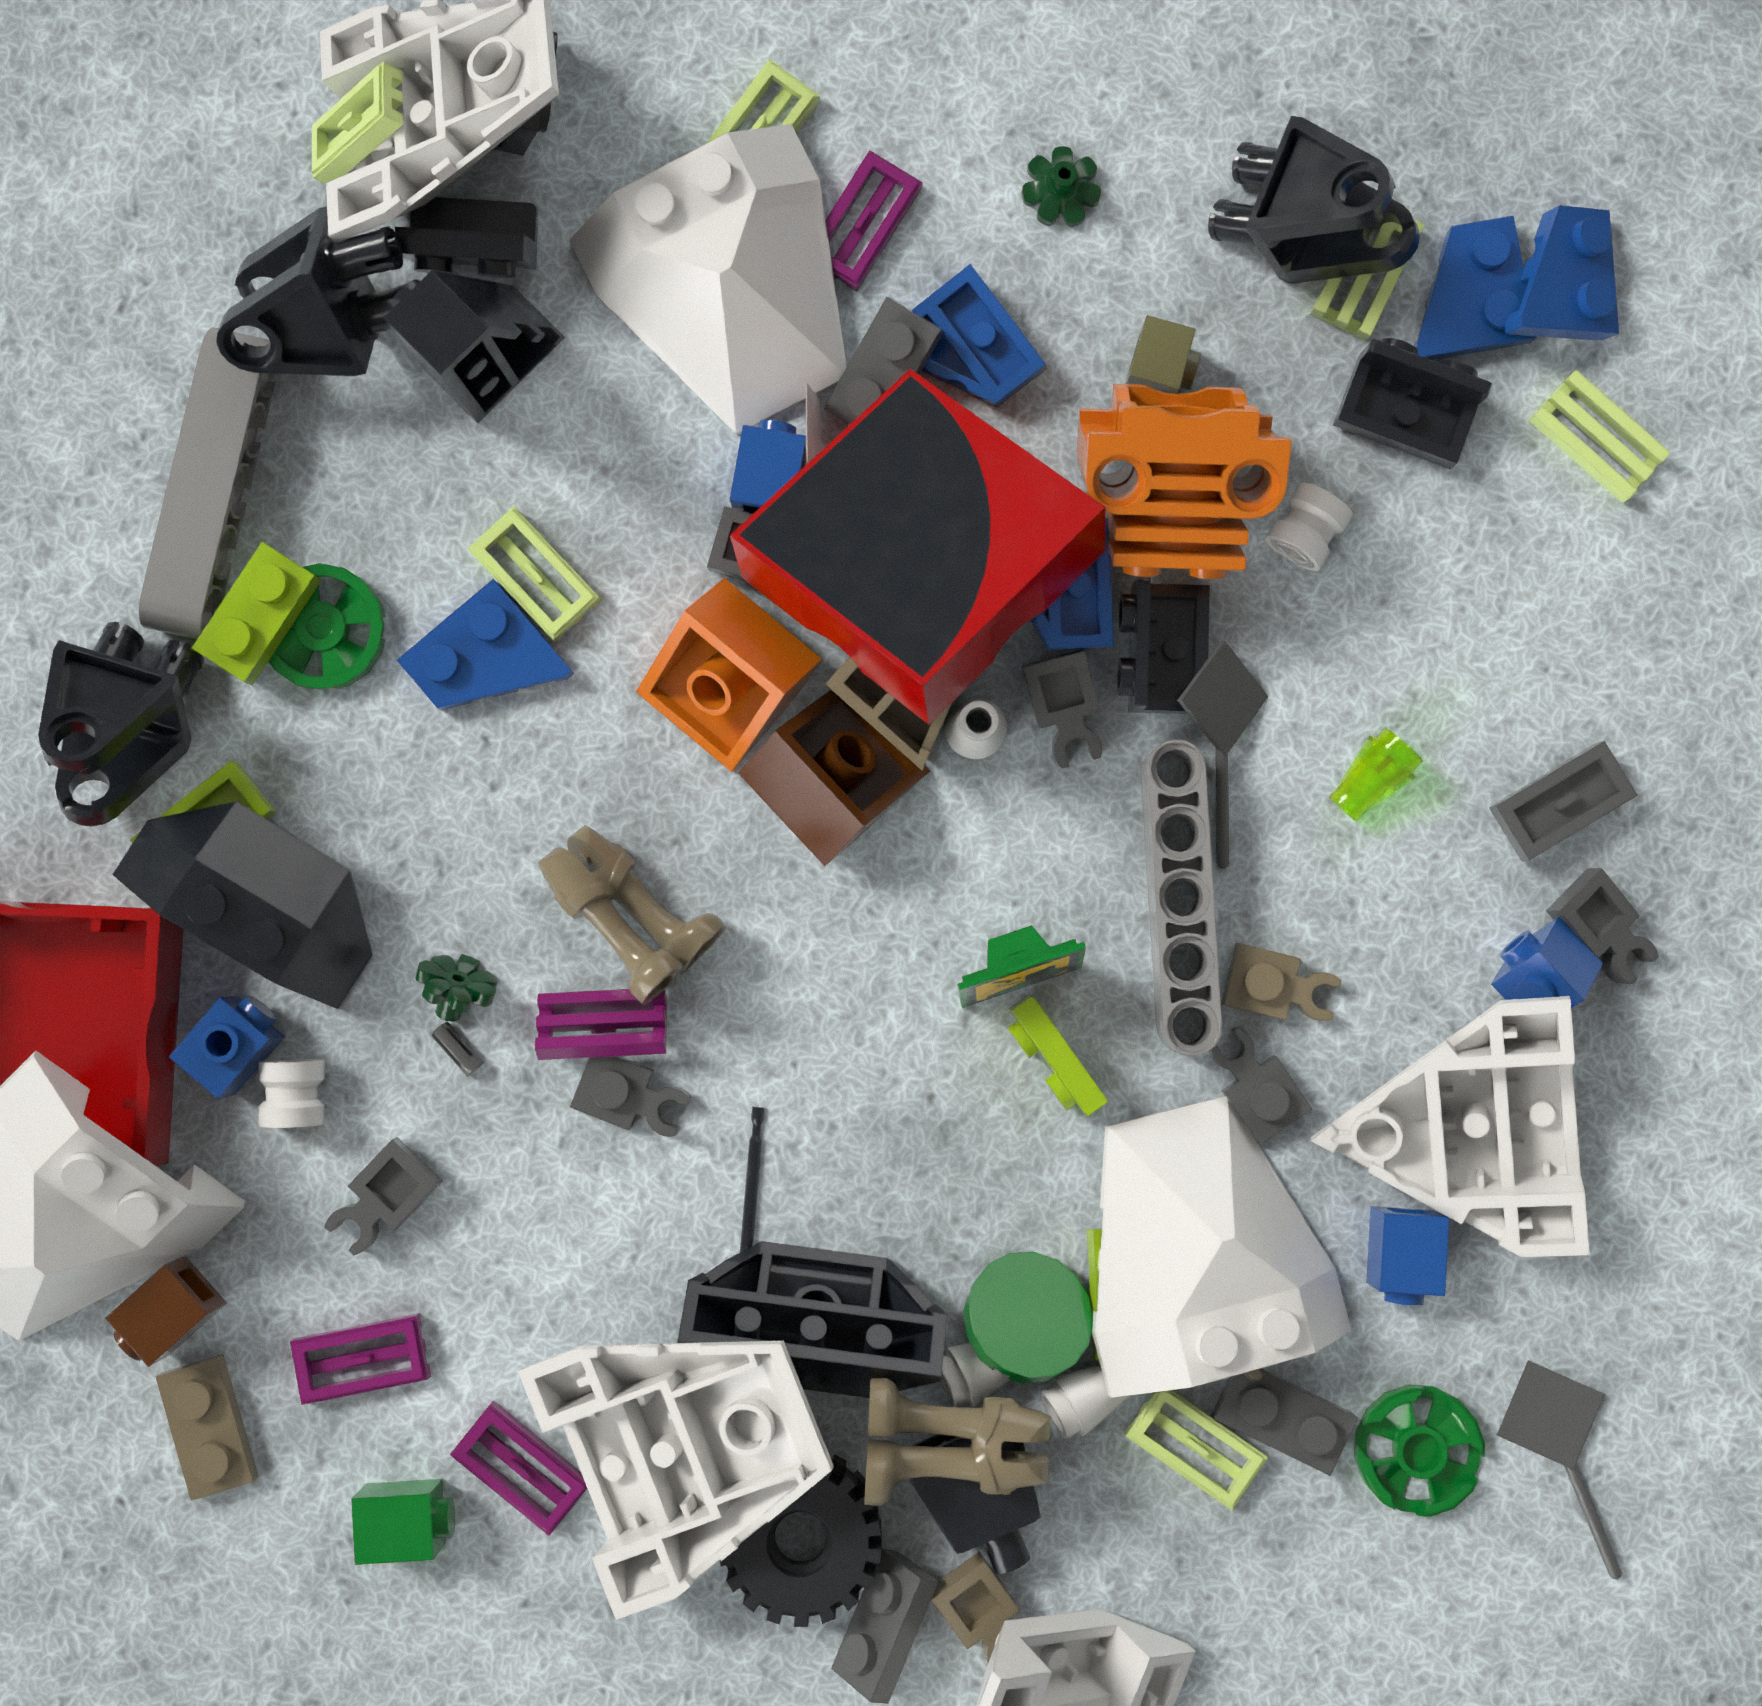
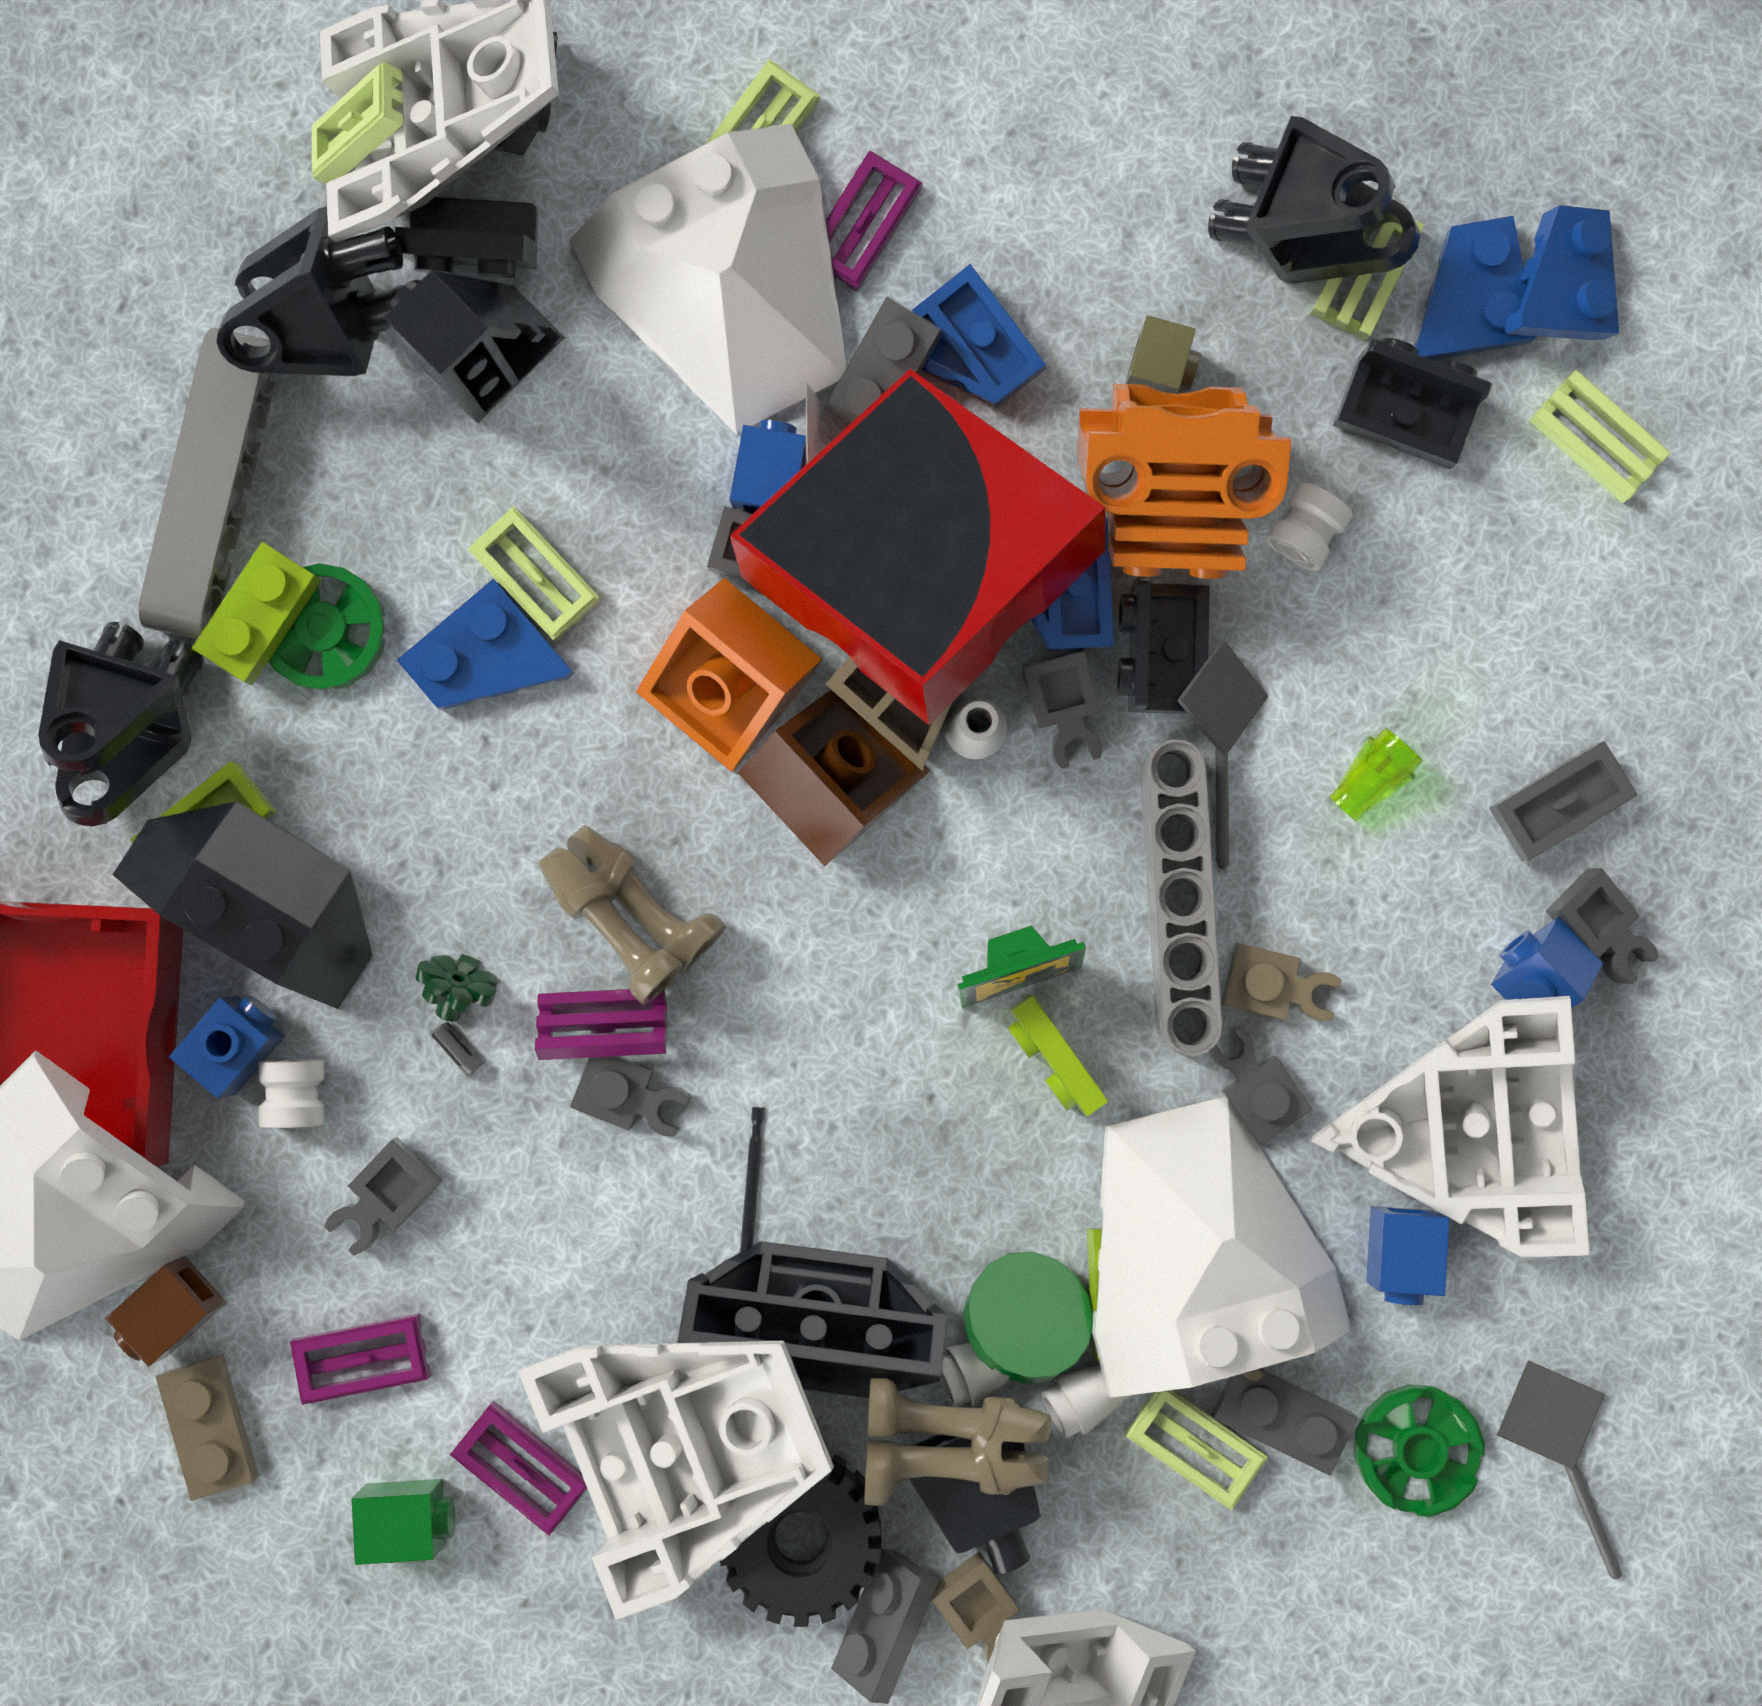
(1061, 187): dark green plant -> none

